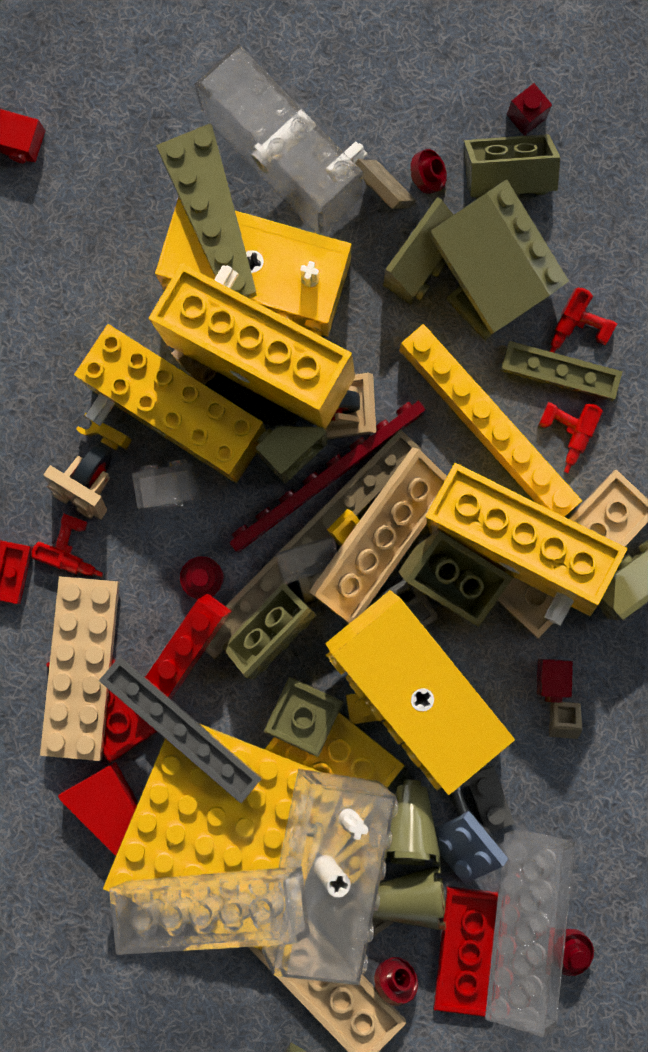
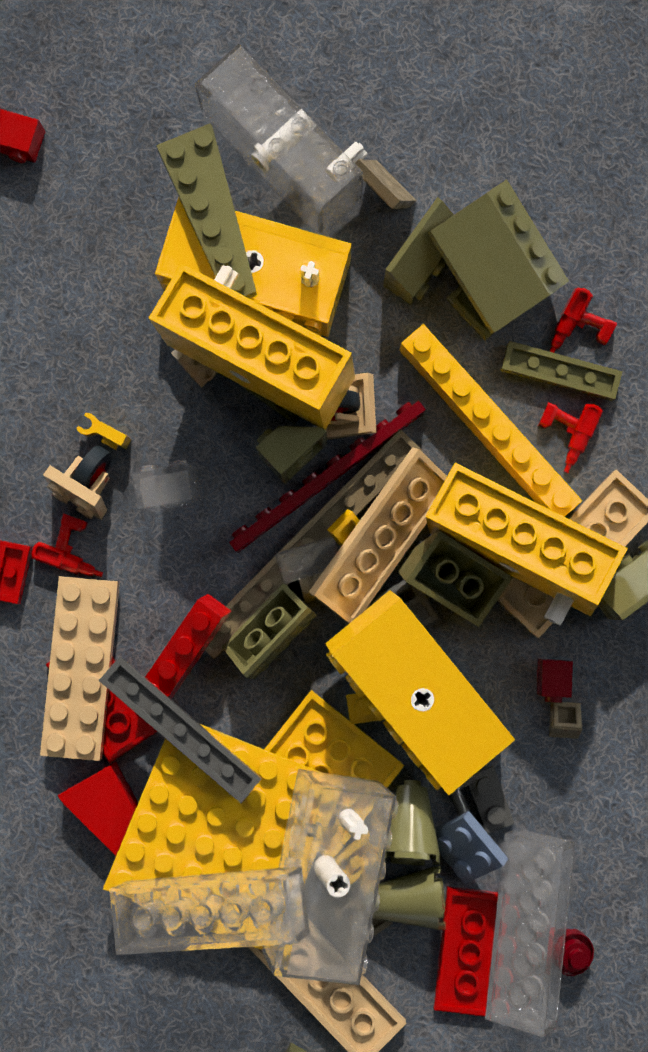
(168, 403): yellow piece -> none
(201, 577): dark red plate -> none
(303, 716): olive tile -> none
(396, 981): dark red plate -> none
(428, 171): dark red plate -> none
(525, 161): olive slope -> none
(529, 109): dark red brick -> none

